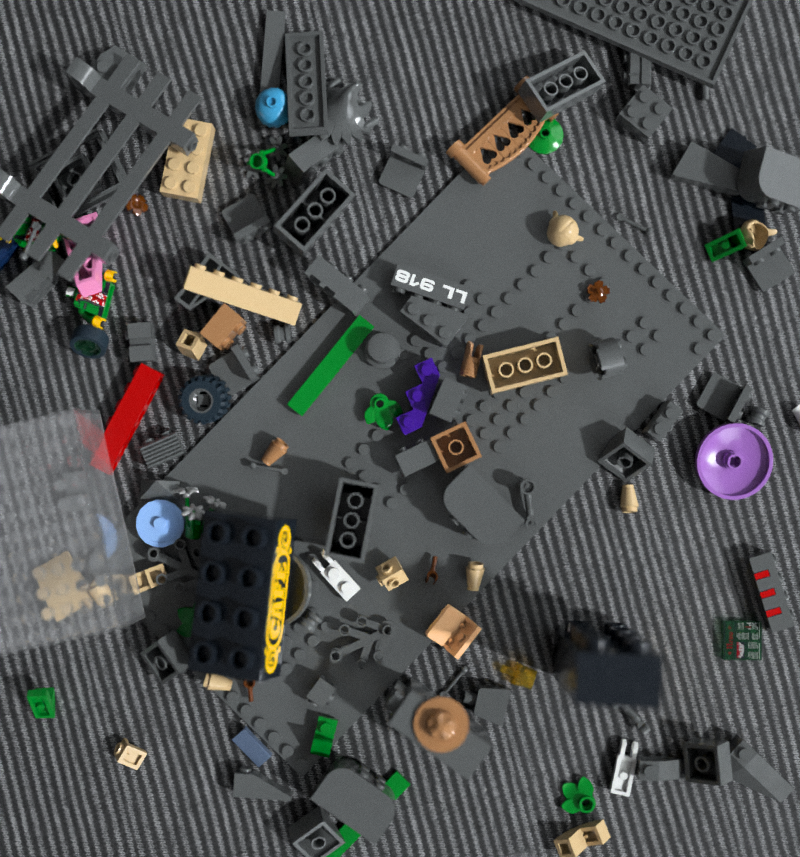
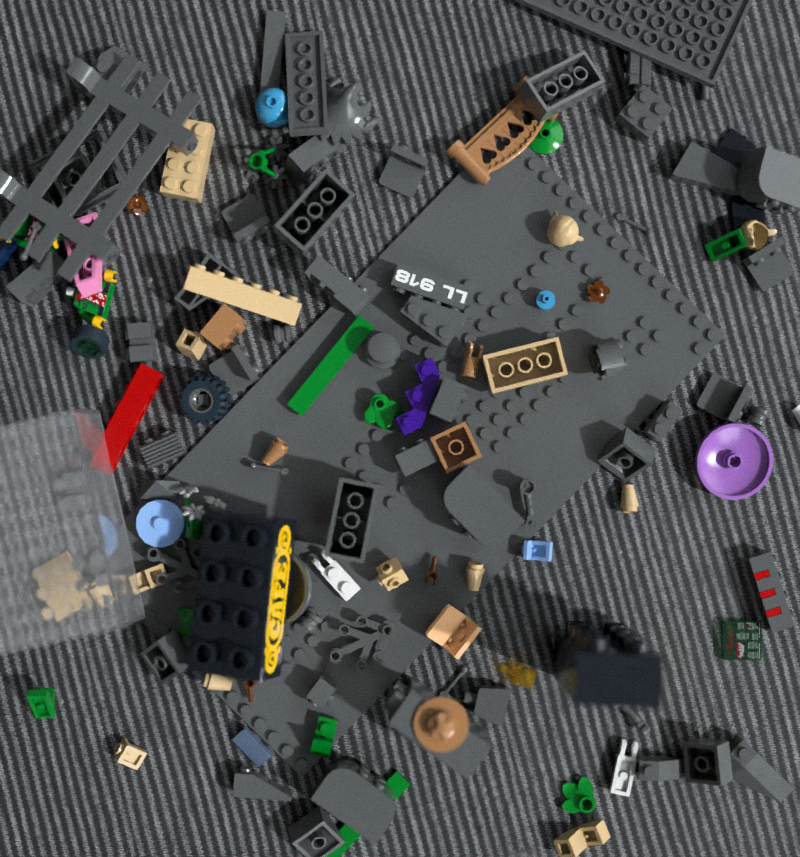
(537, 550): none -> light blue bracket
(542, 303): none -> dark azure tile

